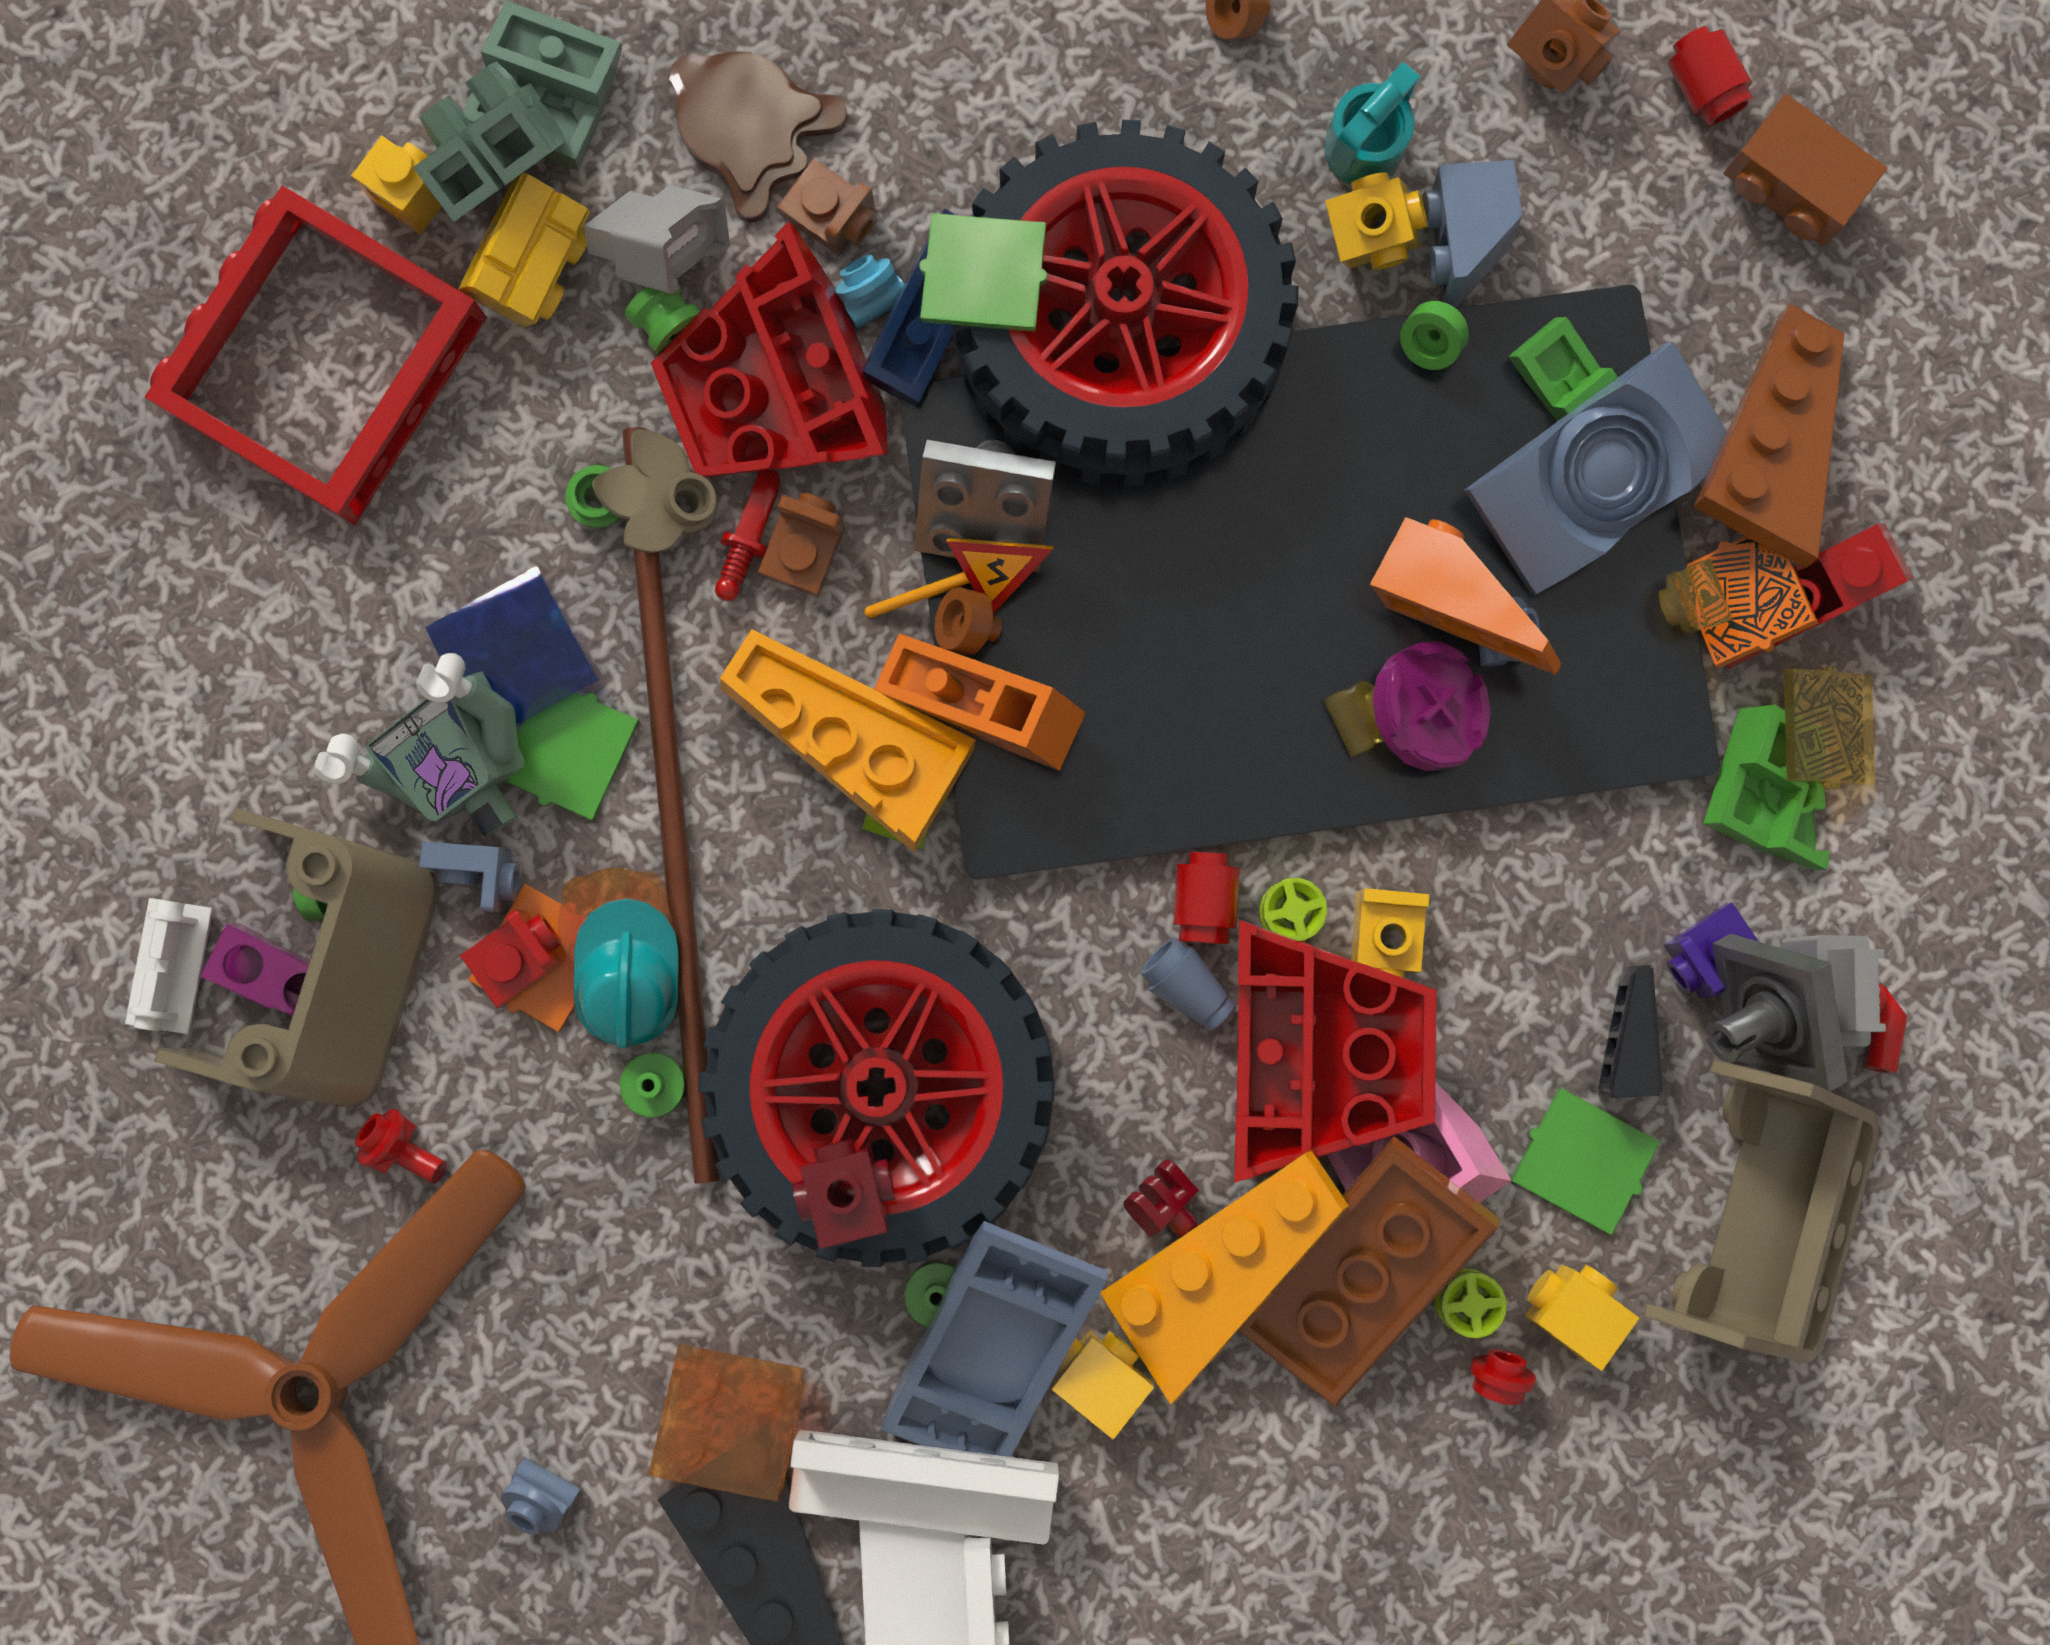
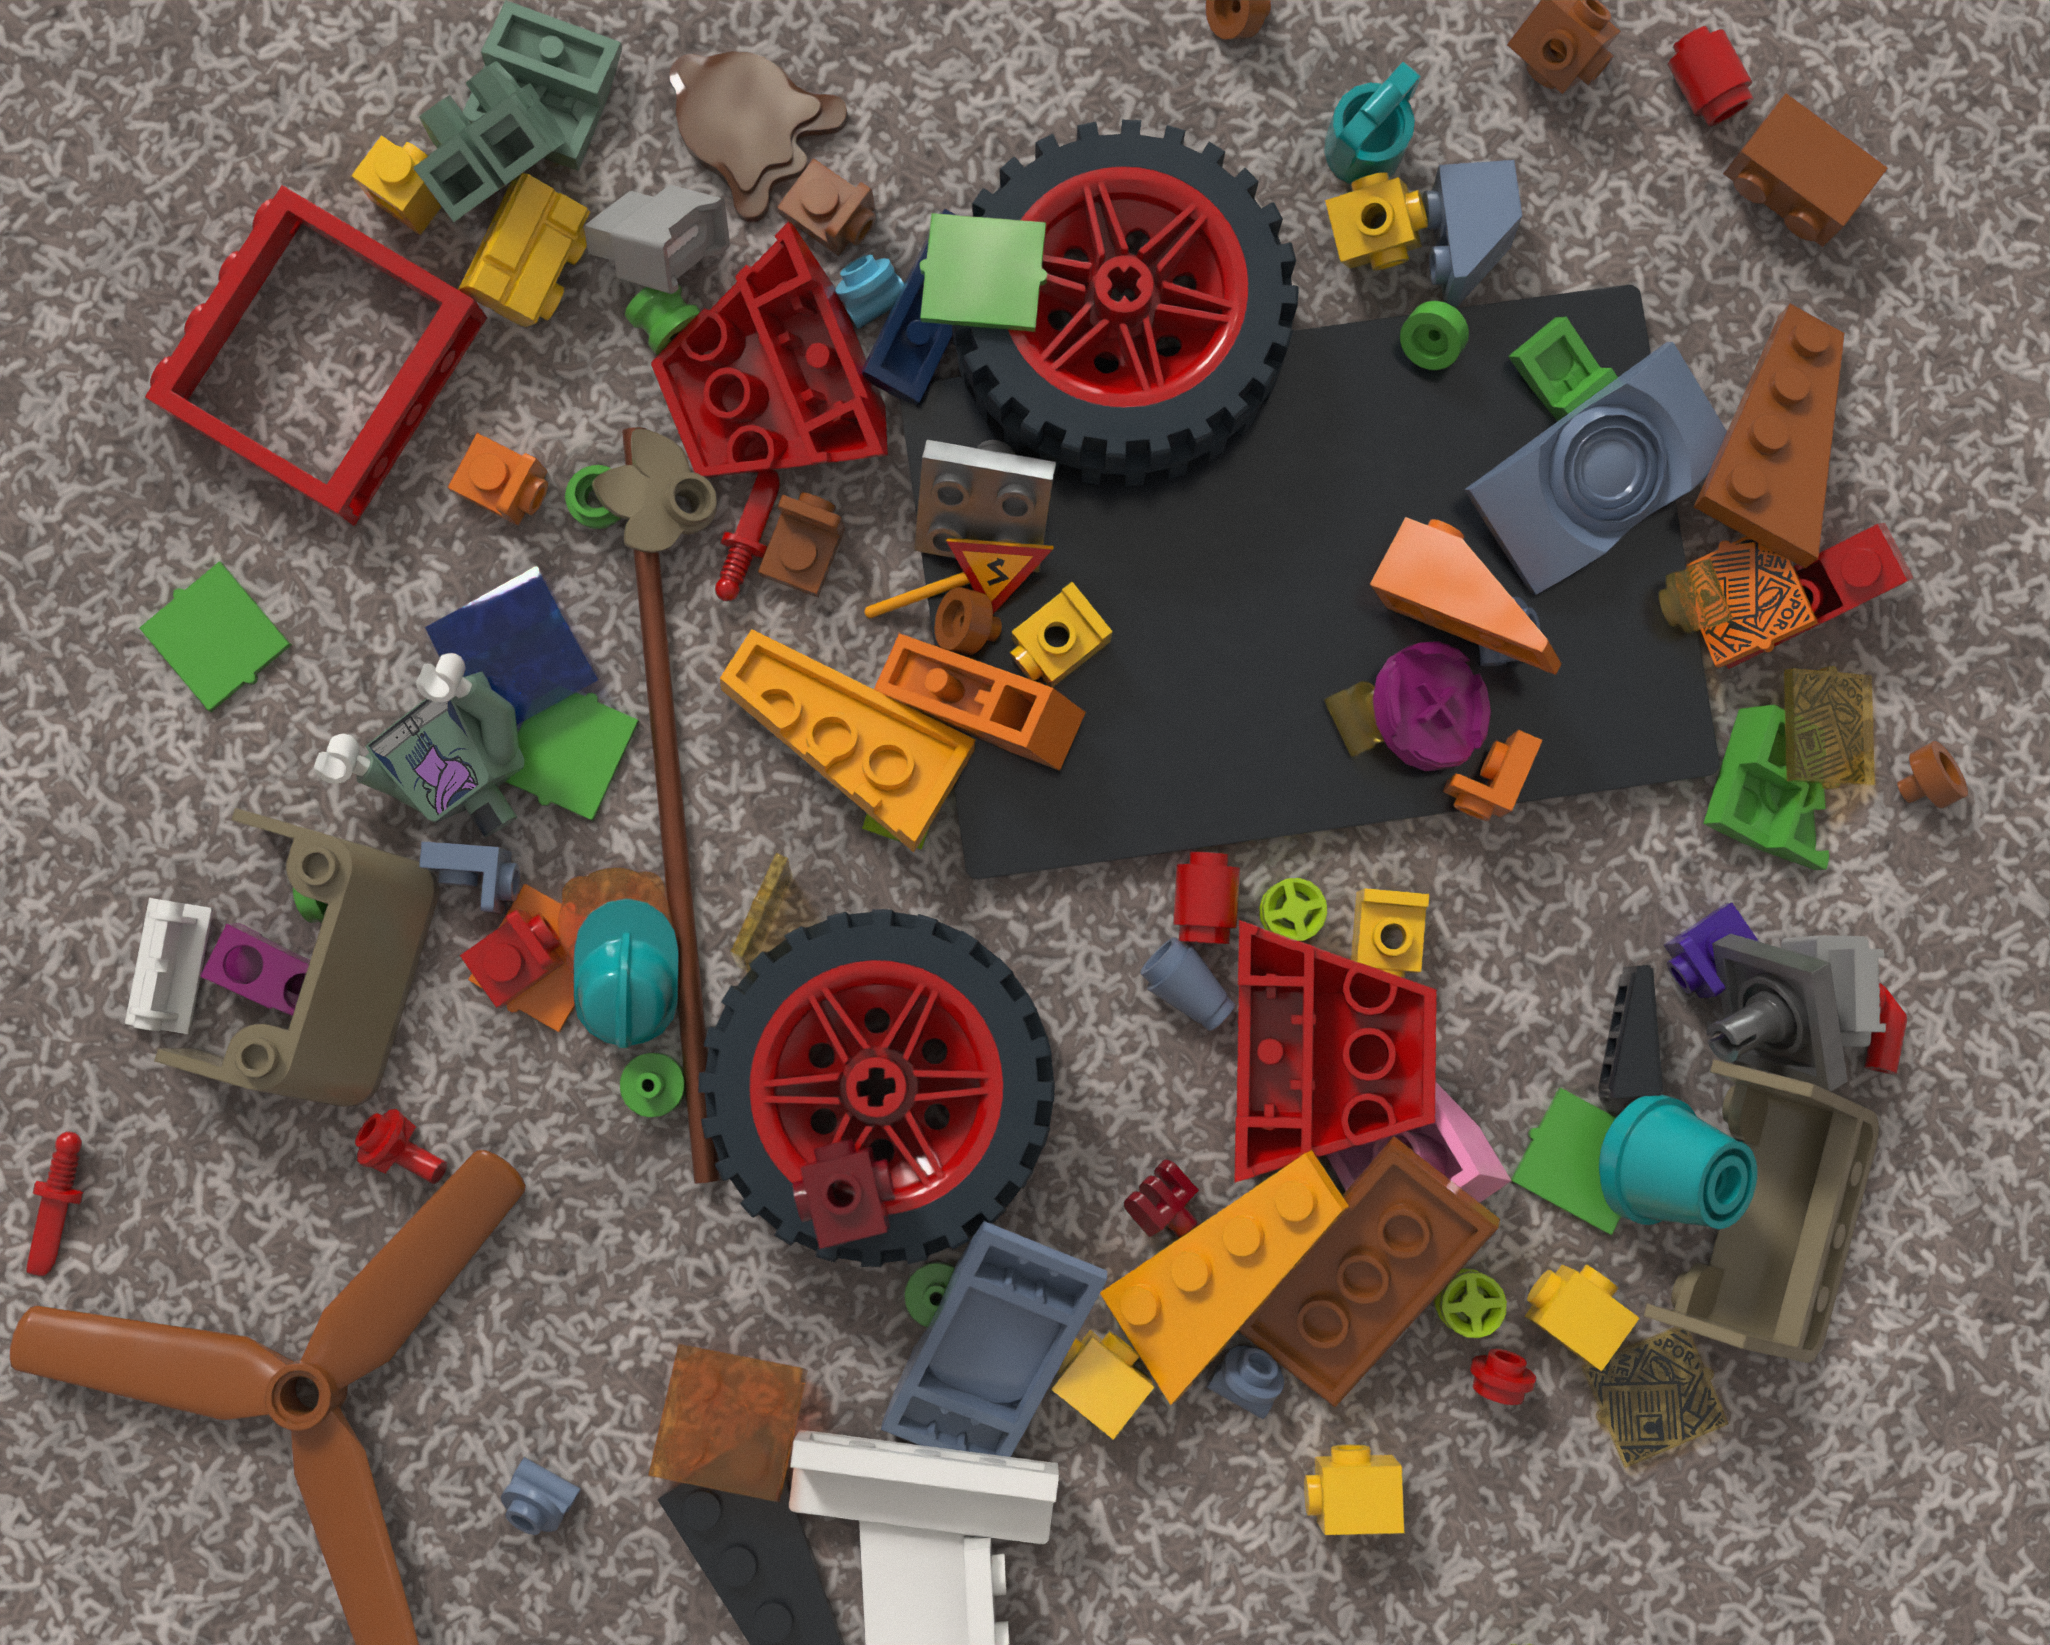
(54, 1203): none -> red piece
(215, 636): none -> bright green piece
(500, 480): none -> orange bracket
(762, 912): none -> clear yellow piece
(1086, 633): none -> yellow brick
(1248, 1379): none -> sand blue plate
(1355, 1492): none -> yellow brick
(1506, 770): none -> orange bracket
(1655, 1396): none -> clear yellow piece
(1674, 1167): none -> teal piece
(1933, 776): none -> dark orange tile

